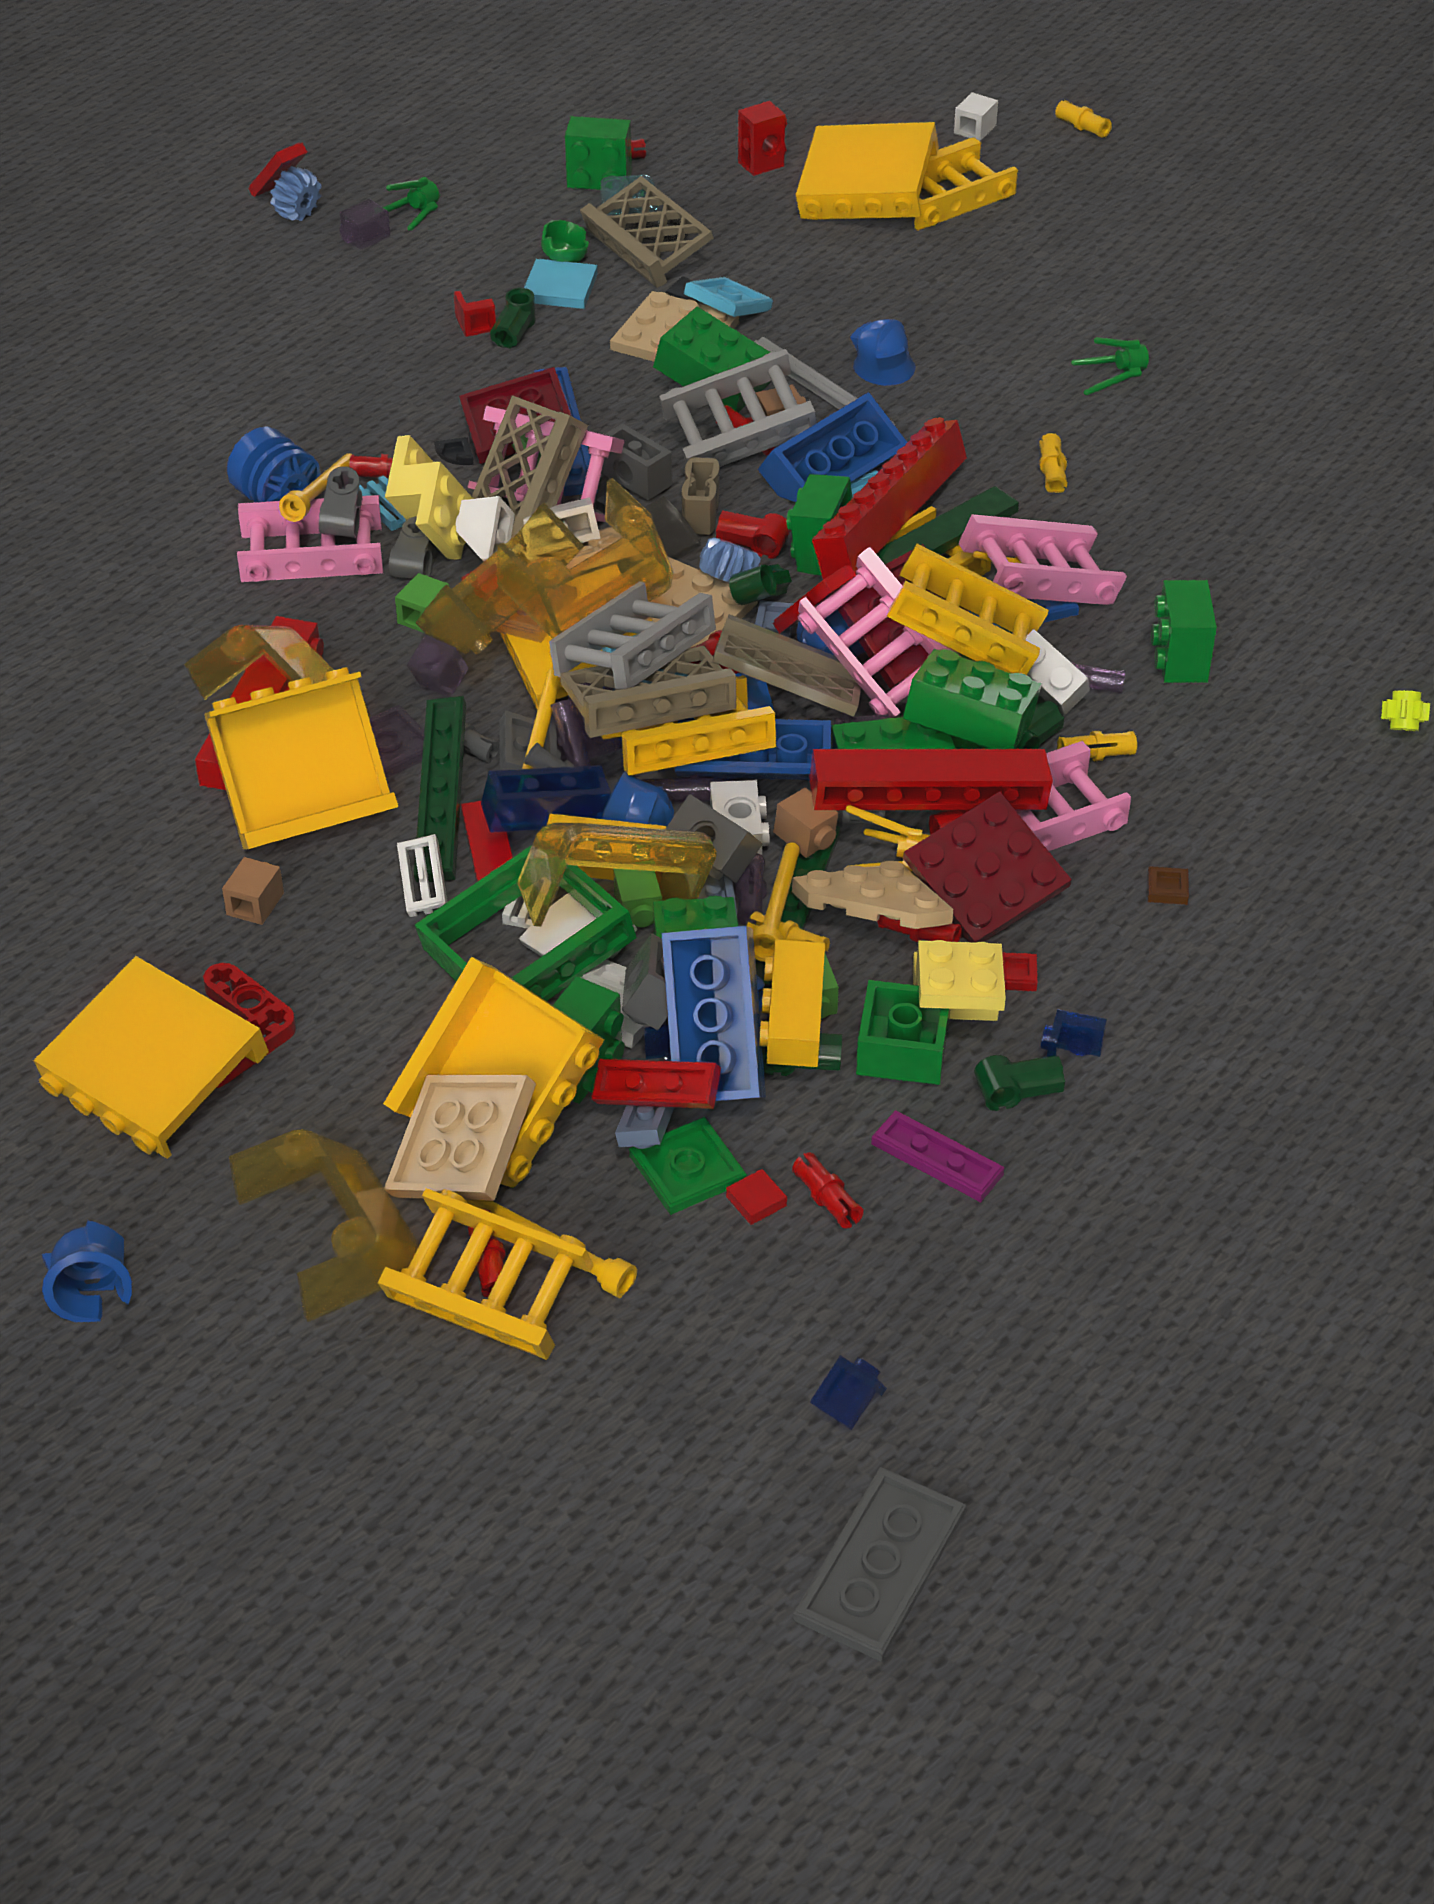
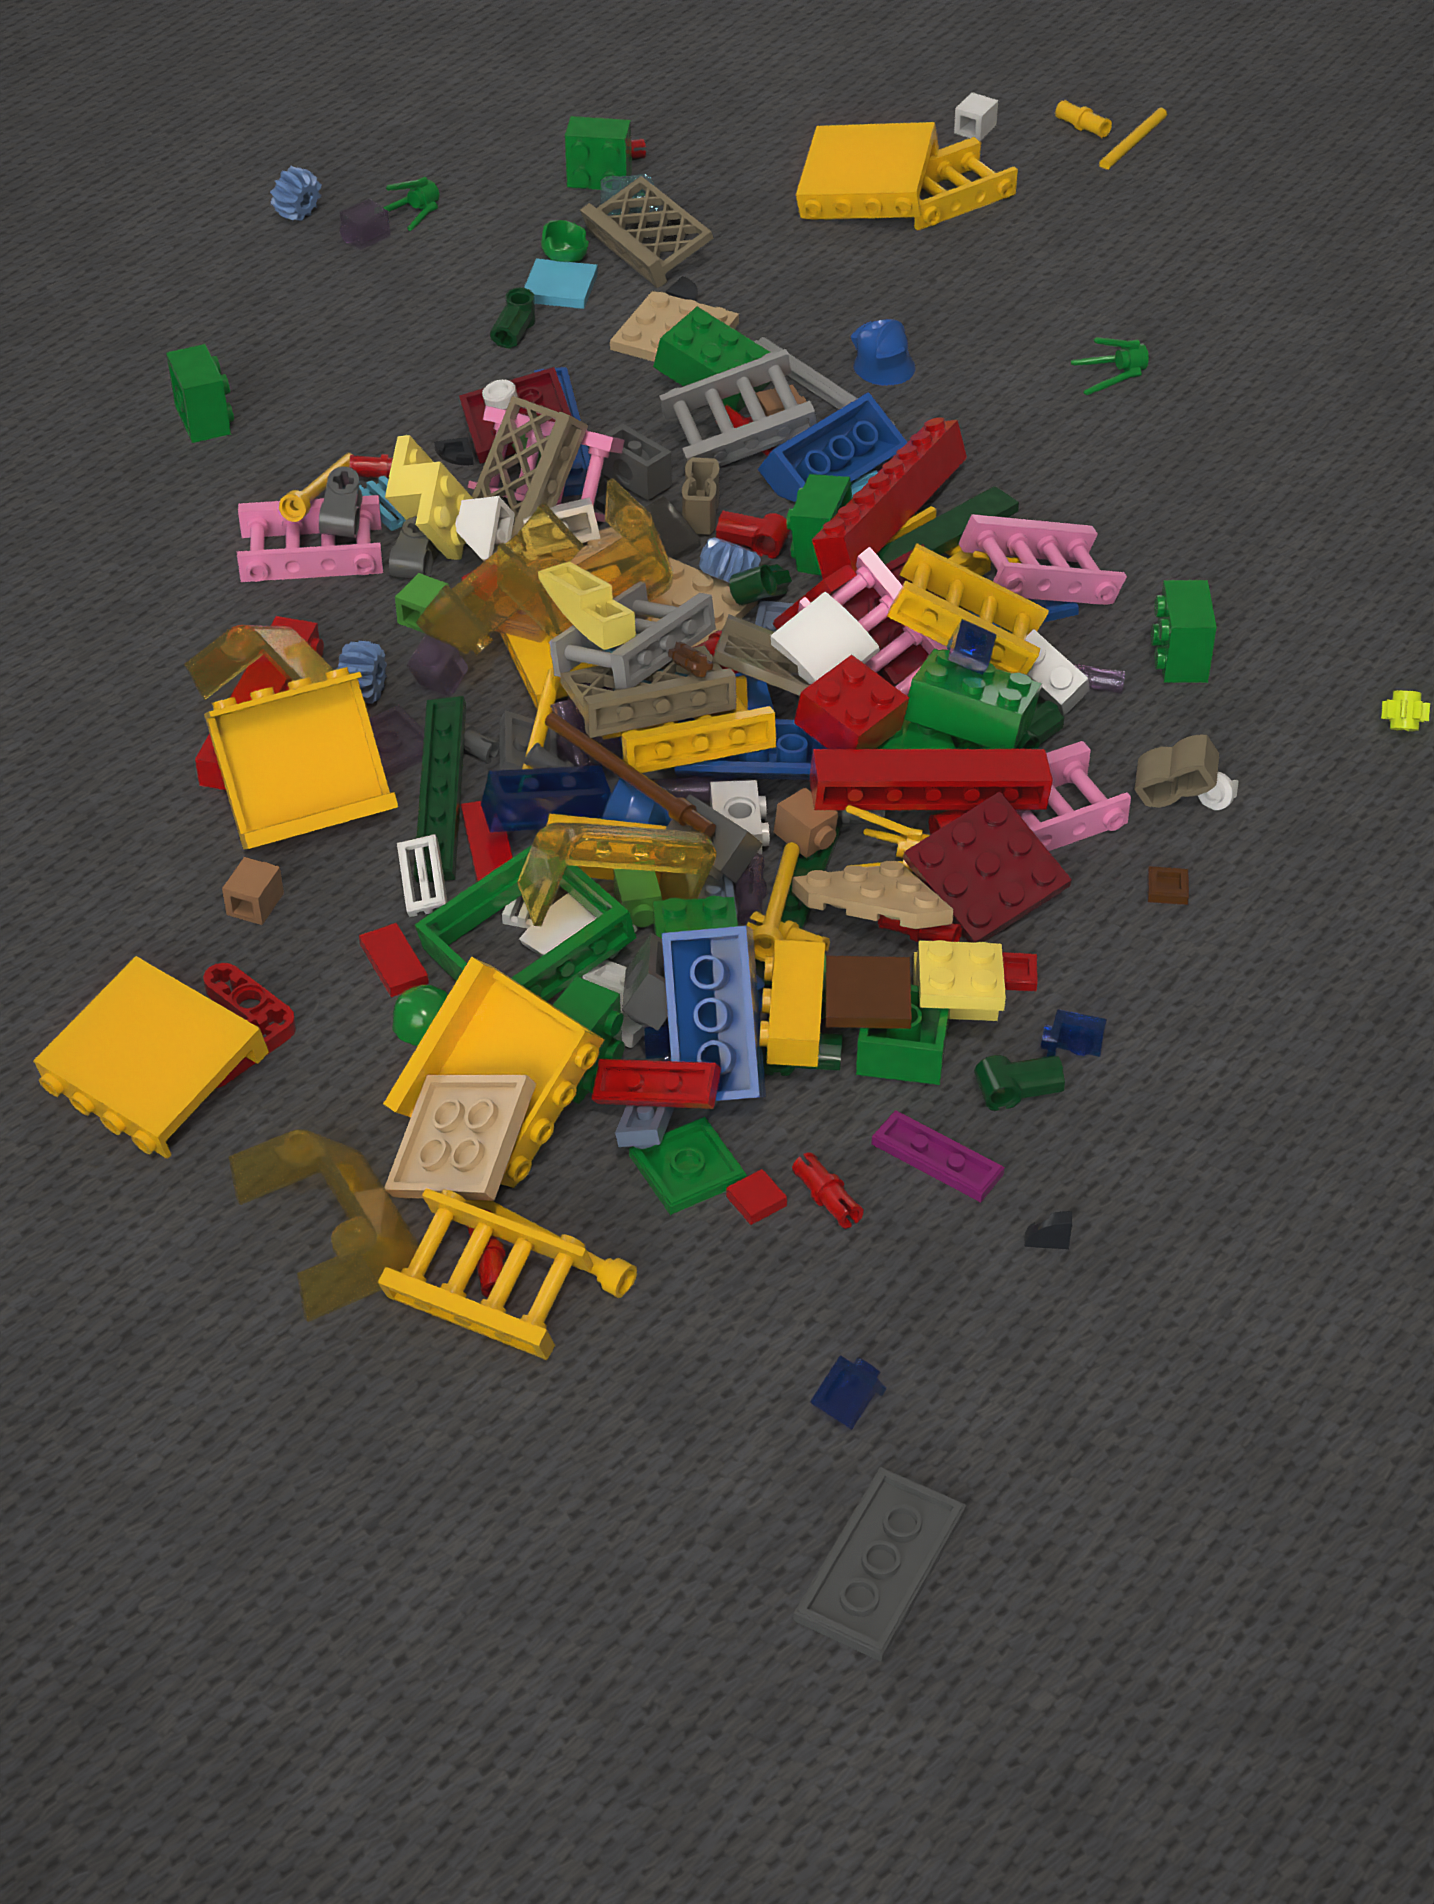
(81, 1256): blue helmet -> none
(200, 393): none -> green brick
(269, 465): blue wheel -> none
(272, 171): red tile -> none
(368, 660): none -> medium blue gear
(393, 959): none -> red tile
(416, 1011): none -> green hair
(475, 316): red panel -> none
(499, 393): none -> white tile
(589, 605): none -> light yellow slope
(678, 808): none -> reddish brown bar
(690, 659): none -> reddish brown axle
(728, 296): medium azure tile -> none
(761, 138): red brick -> none
(823, 638): none -> white slope
(851, 707): none -> red brick
(868, 992): none -> reddish brown tile
(971, 646): none -> clear blue bracket
(1050, 1233): none -> black tile
(1053, 463): yellow pin -> none
(1120, 743): yellow pin -> none
(1133, 138): none -> yellow bar
(1177, 771): none -> dark tan brick
(1221, 794): none -> white plate

